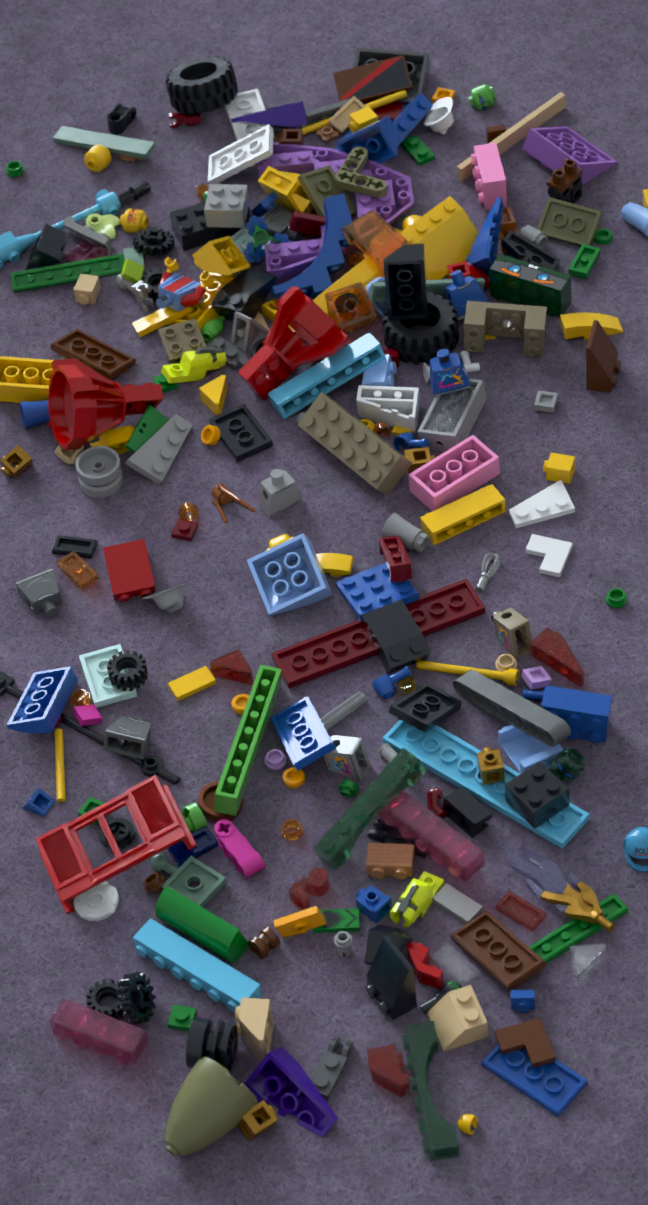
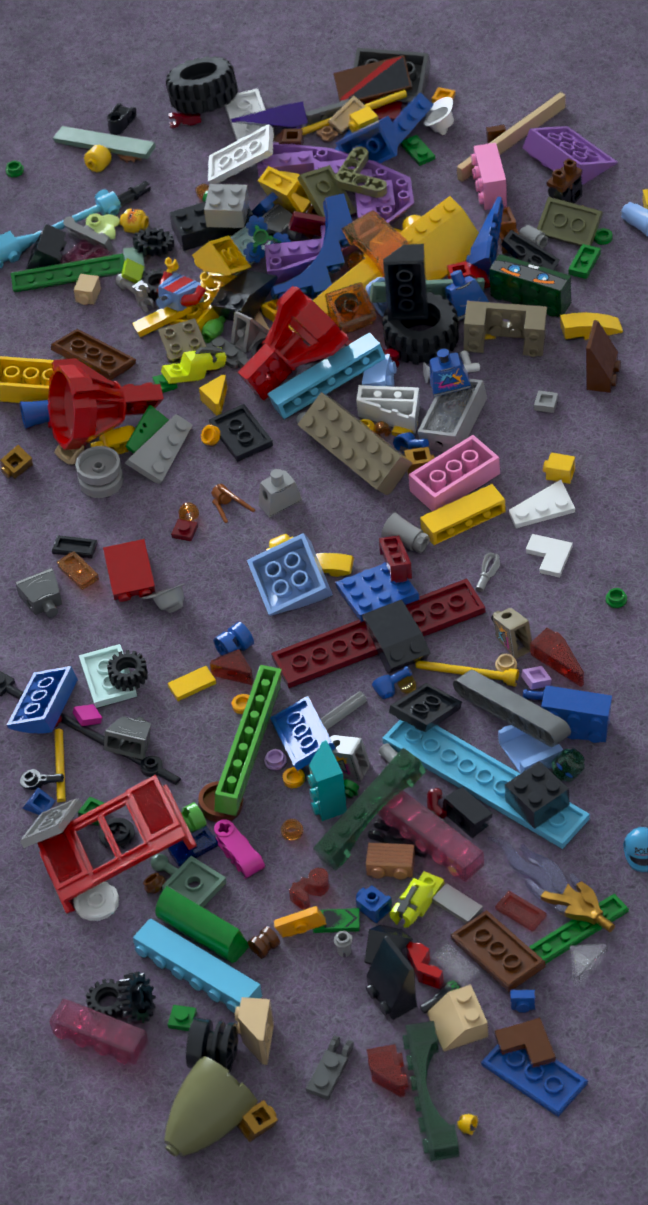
(33, 779): none -> black plate
(51, 822): none -> light grey tile
(80, 698): clear orange plate -> none
(235, 638): none -> blue wheel
(287, 1086): dark purple wedge -> none
(326, 784): none -> teal slope
(482, 97): bright green head -> none
(490, 761): pearl gold brick -> none

